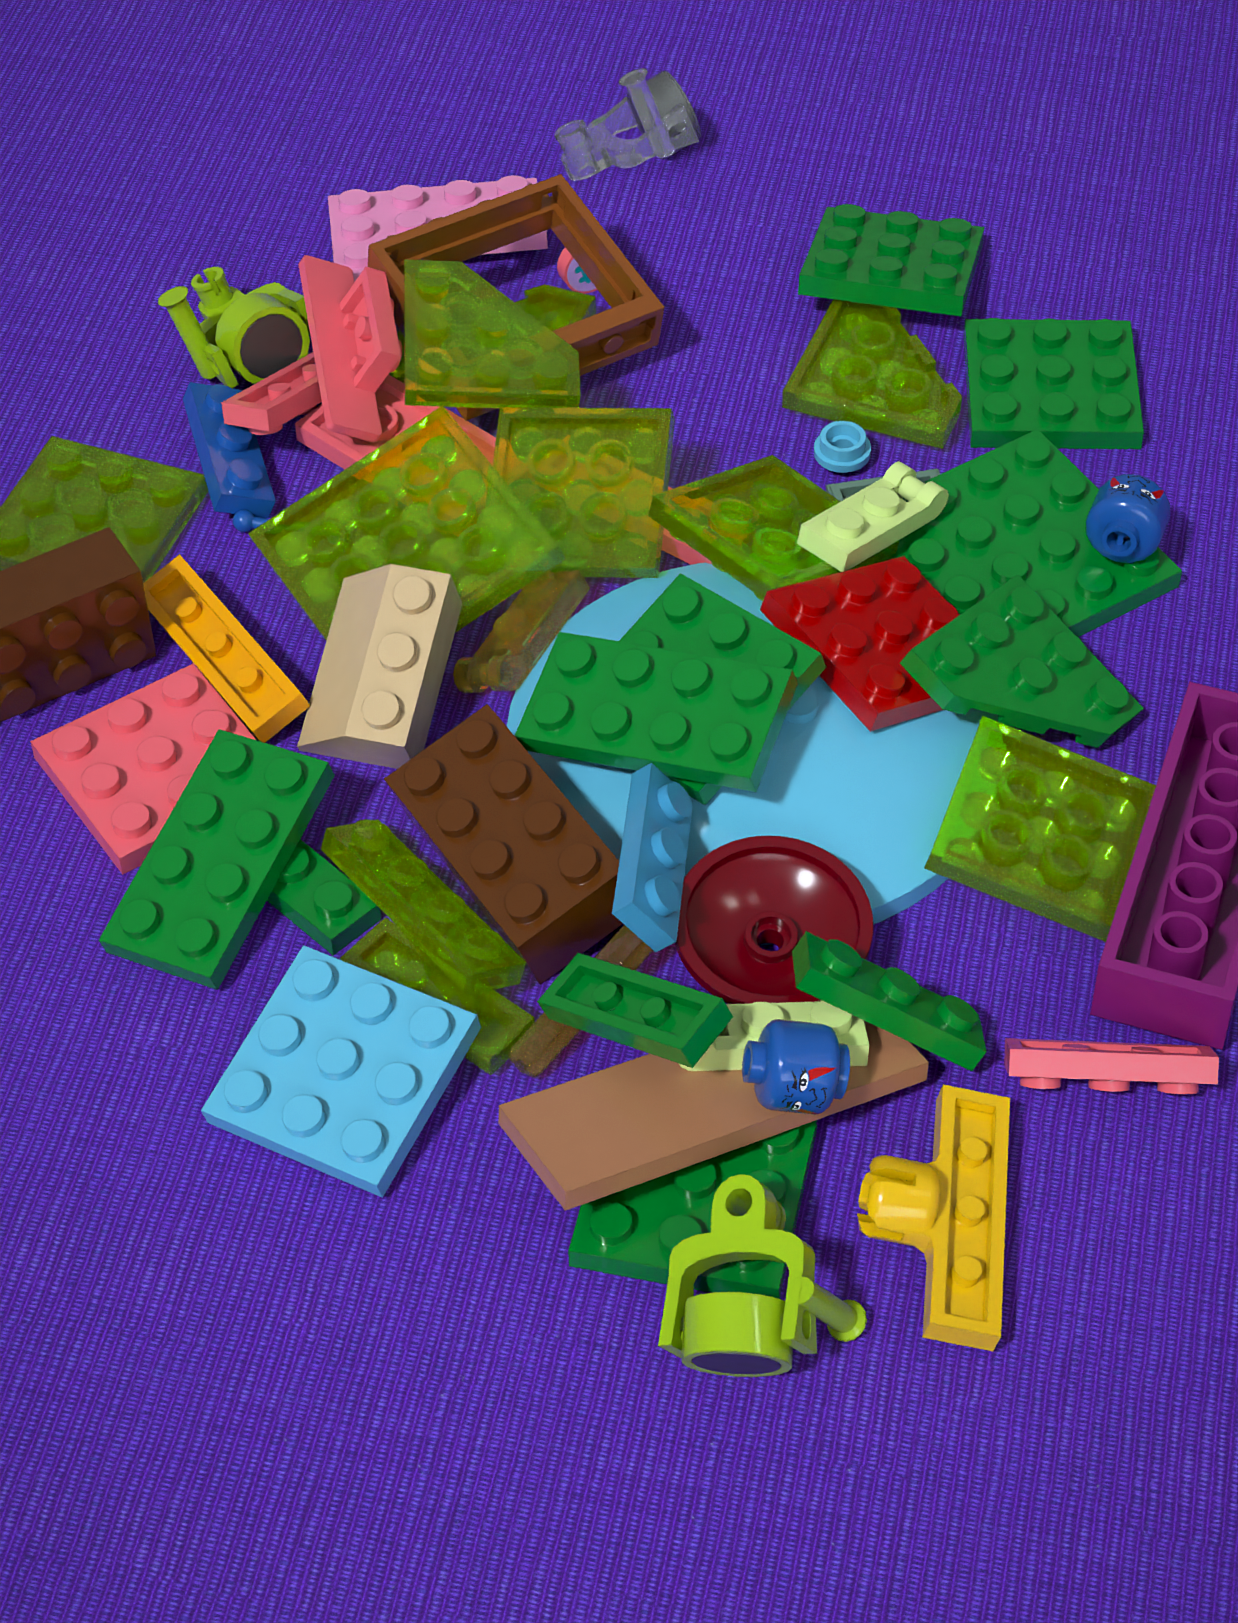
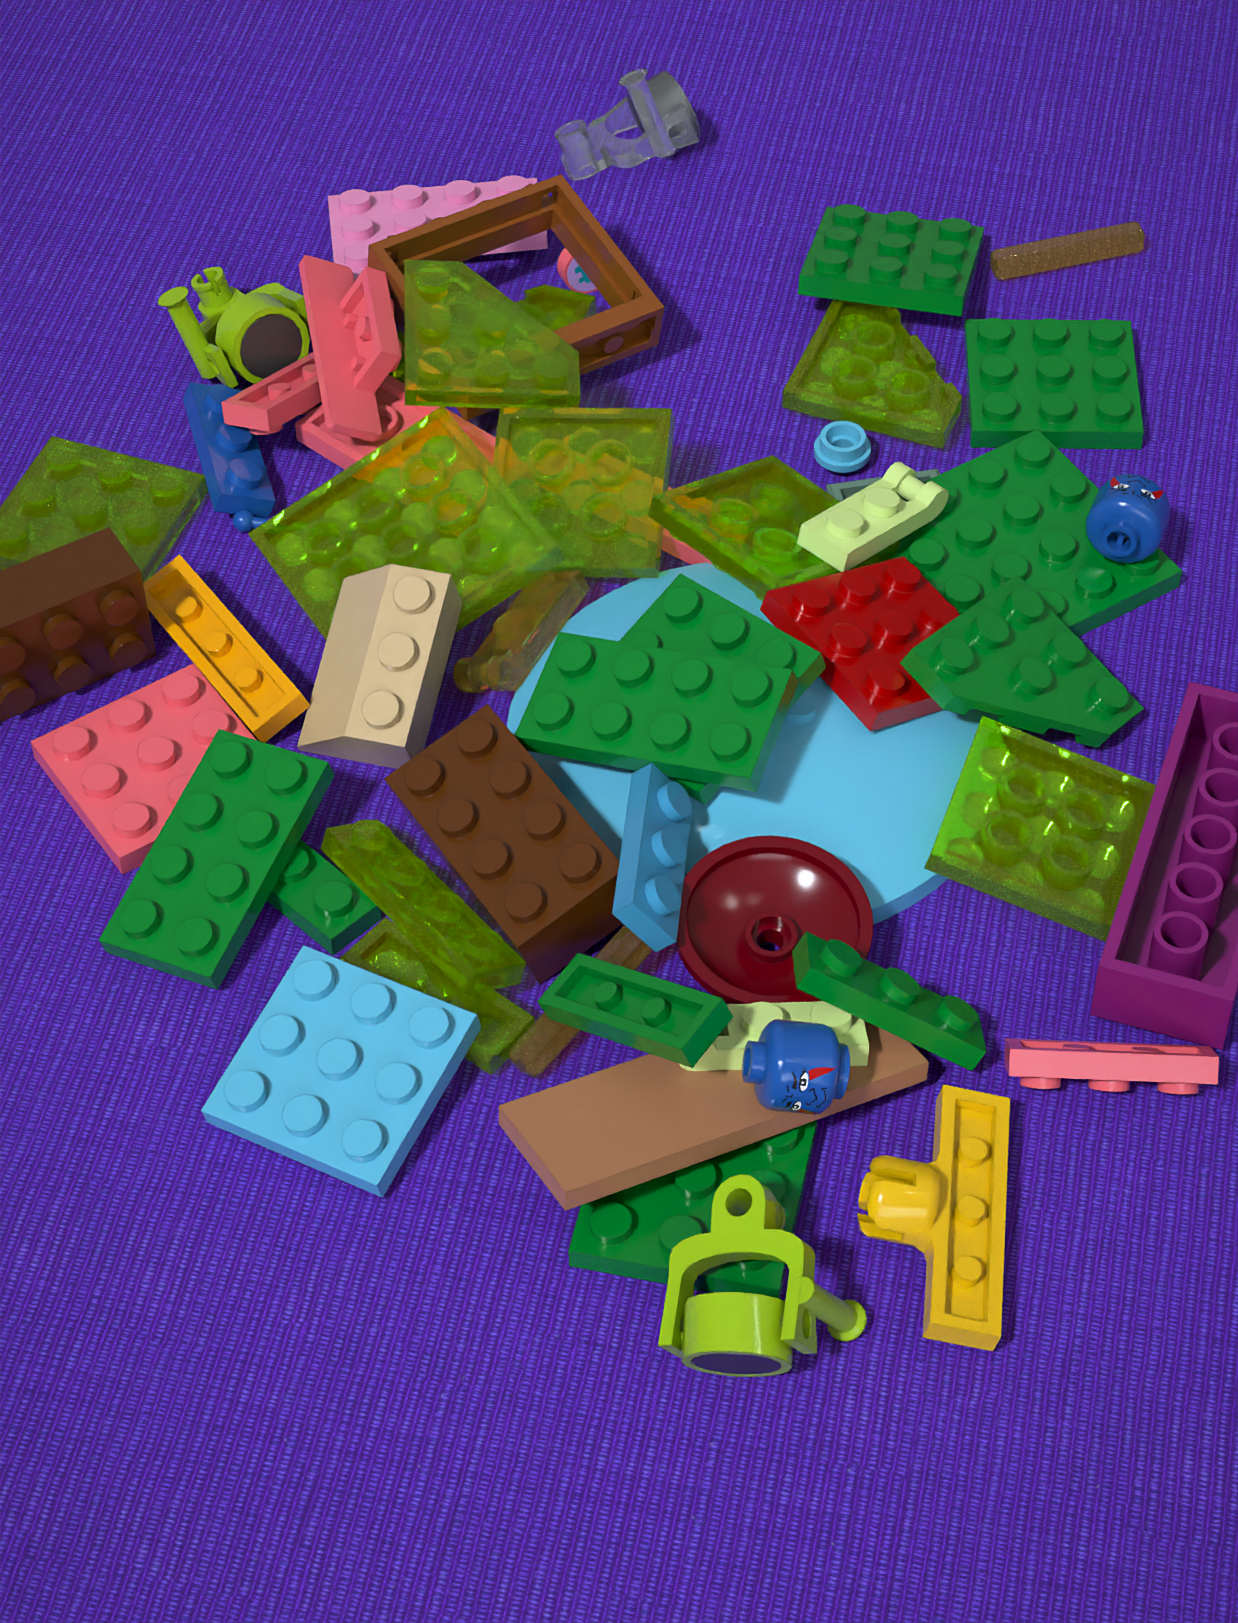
(1067, 250): none -> clear yellow axle

